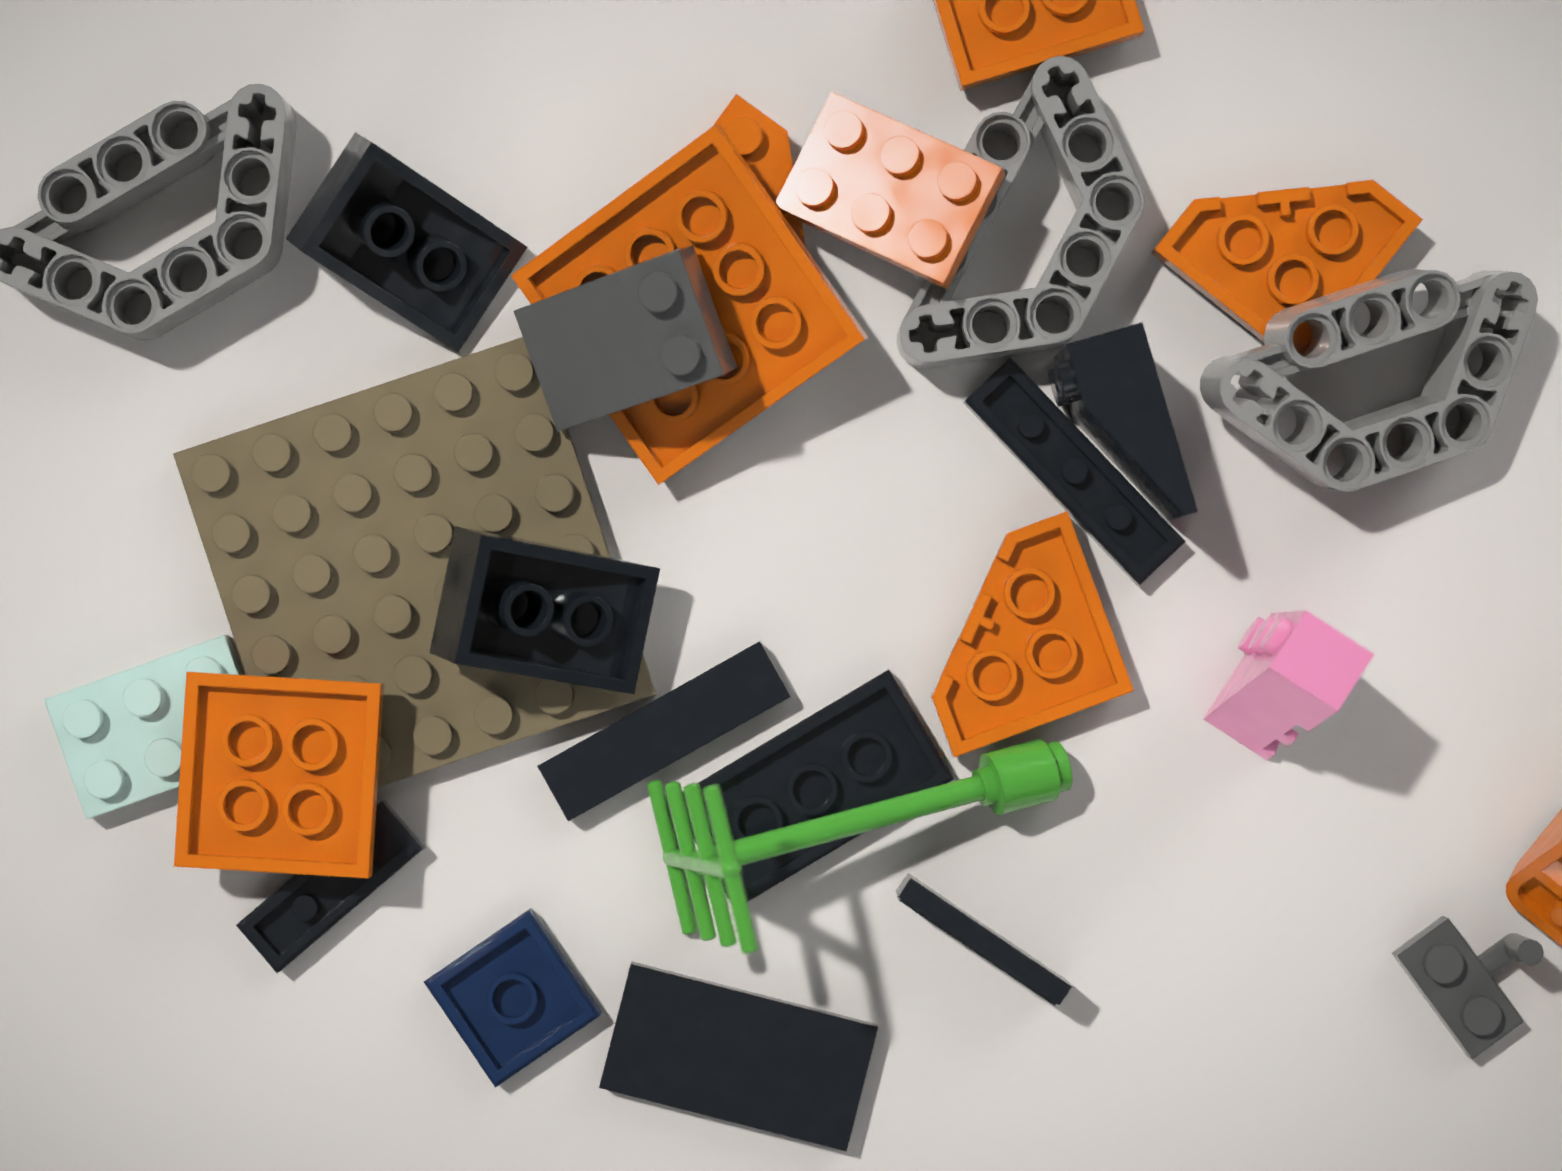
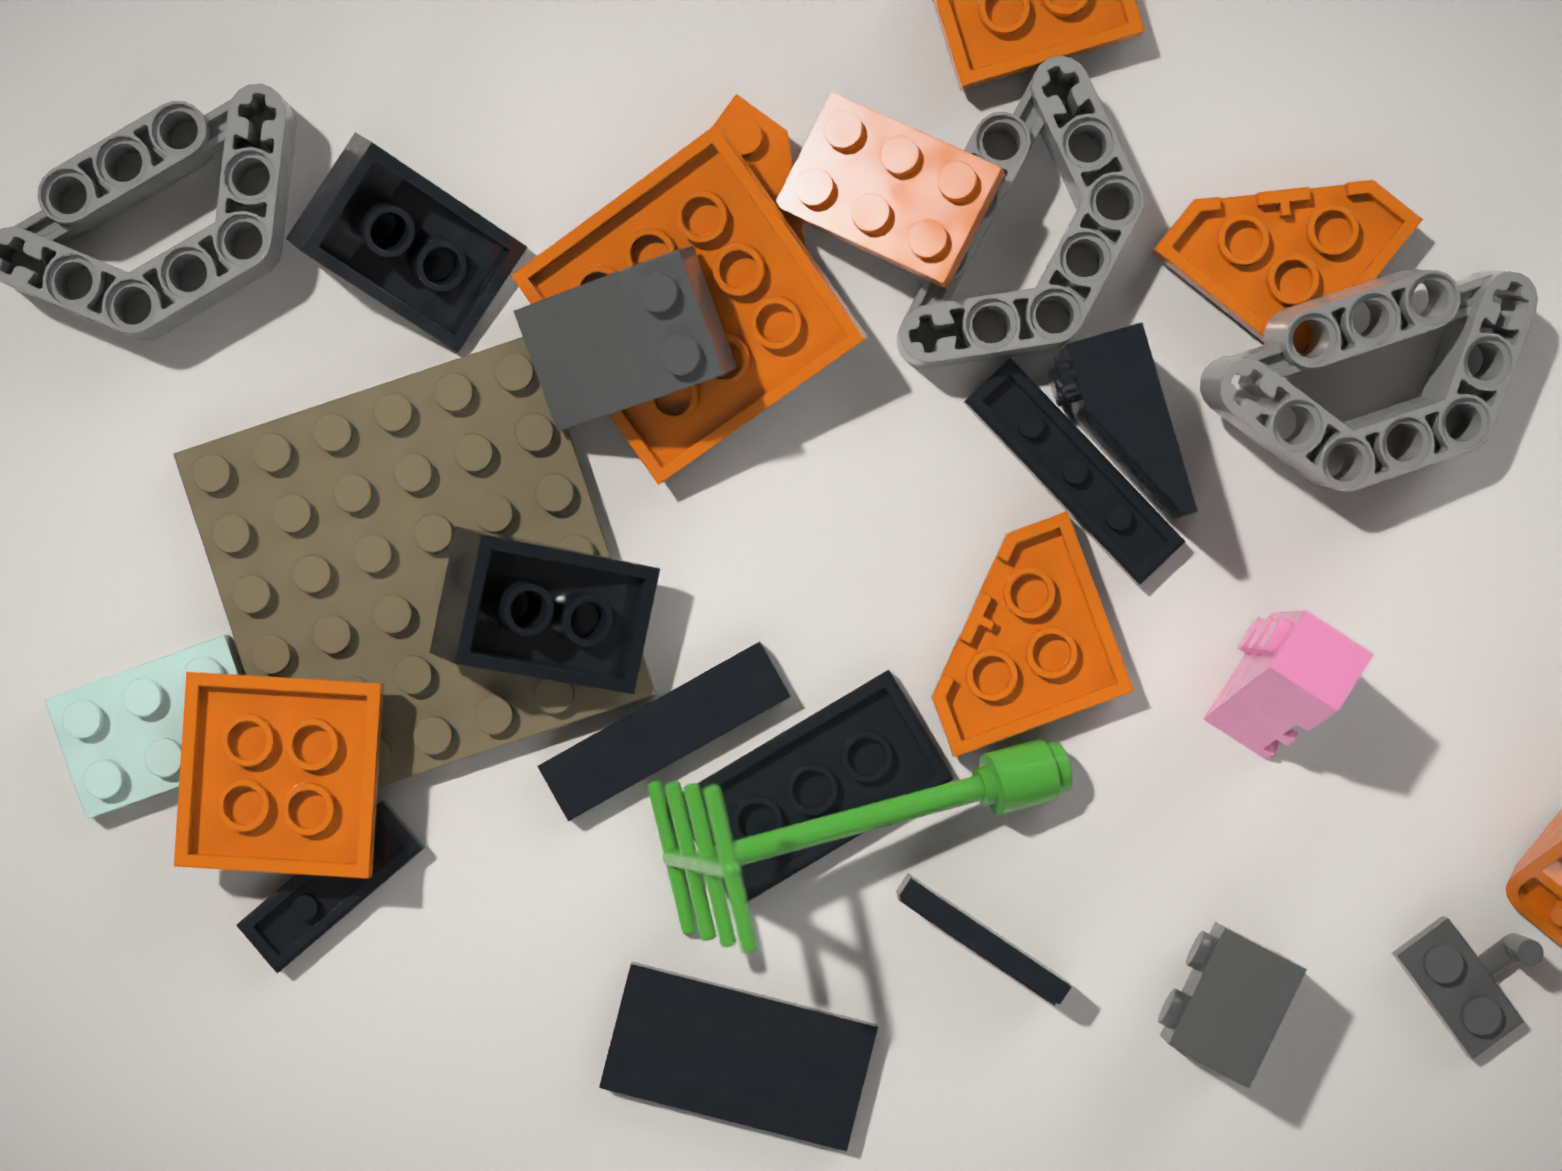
(513, 997): dark blue tile -> none
(1230, 1003): none -> dark grey slope

